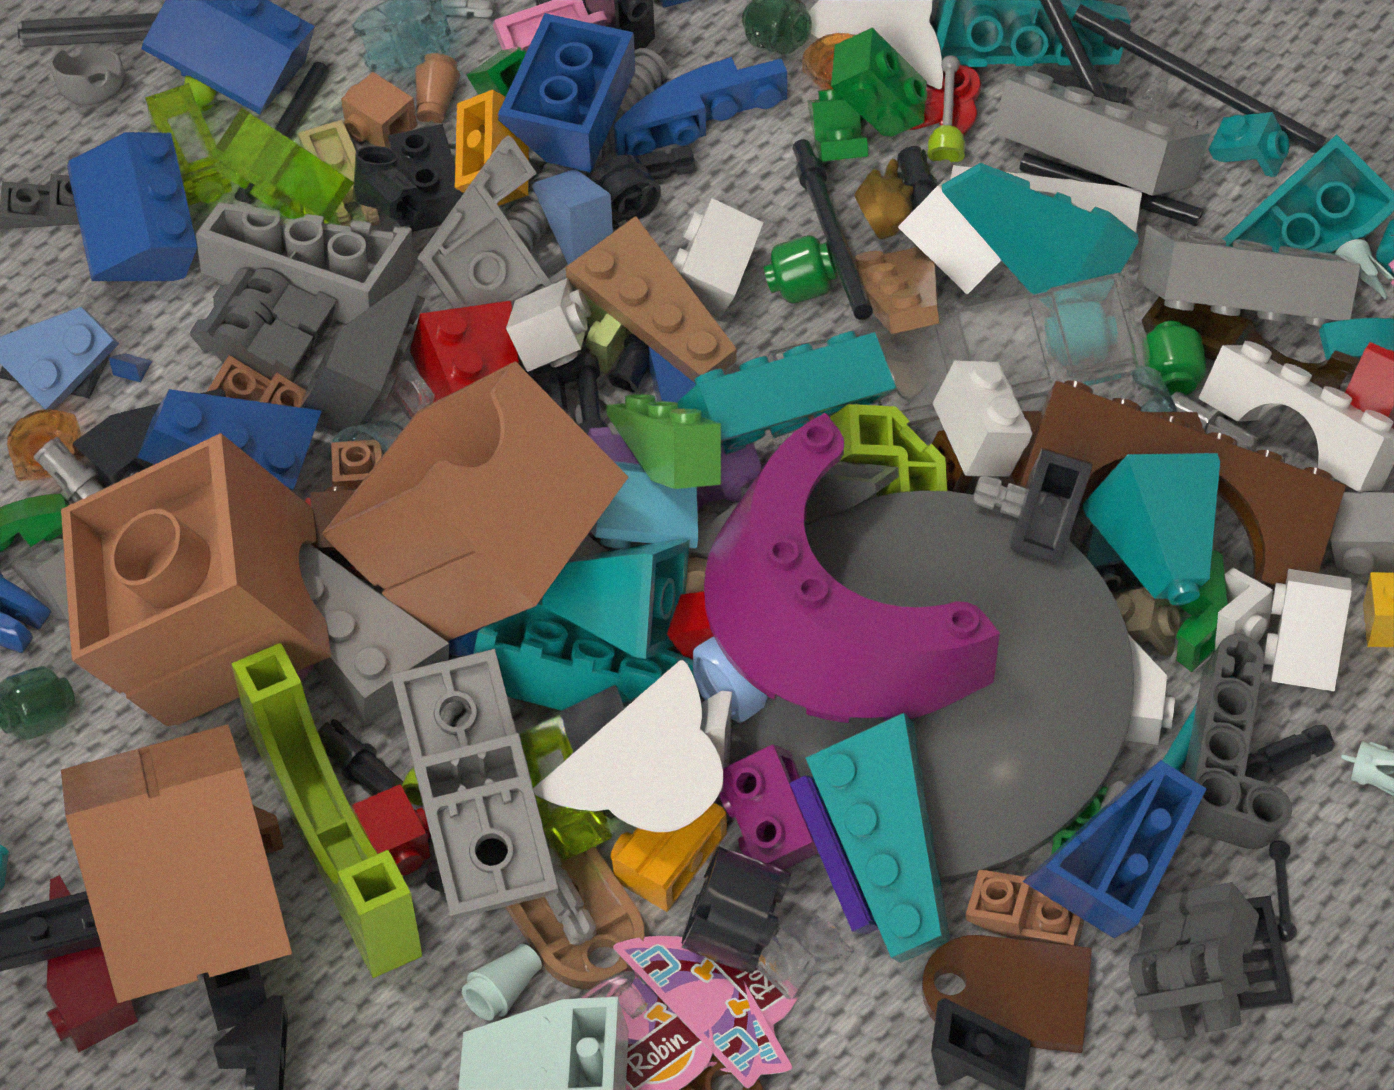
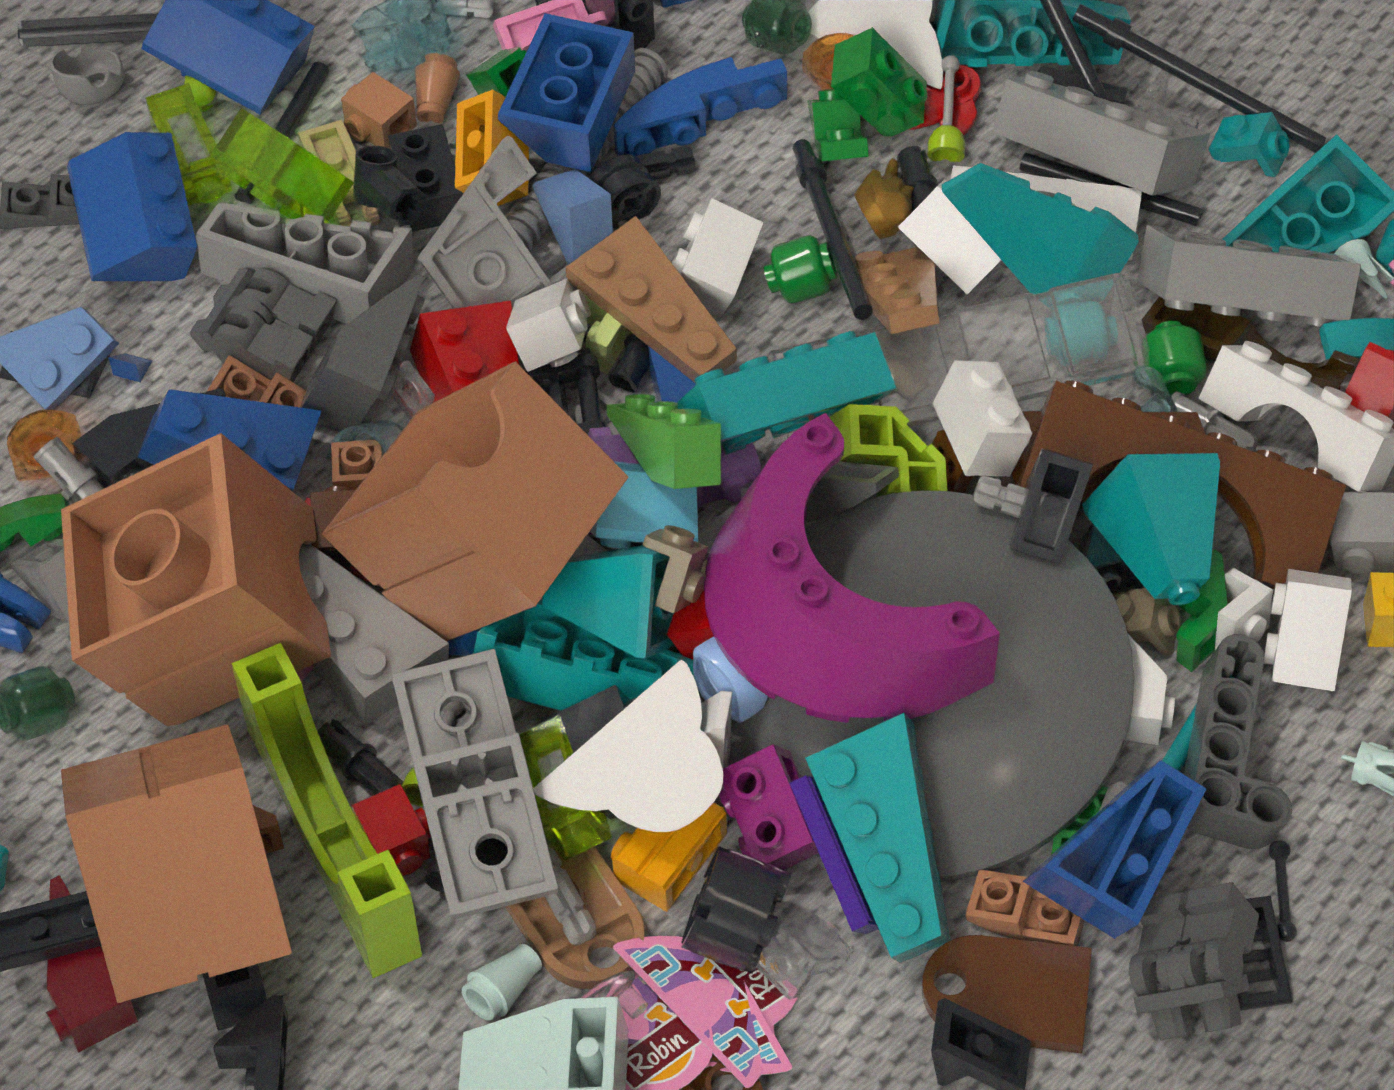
(683, 576): none -> dark tan bracket
(1289, 752): black axle -> none

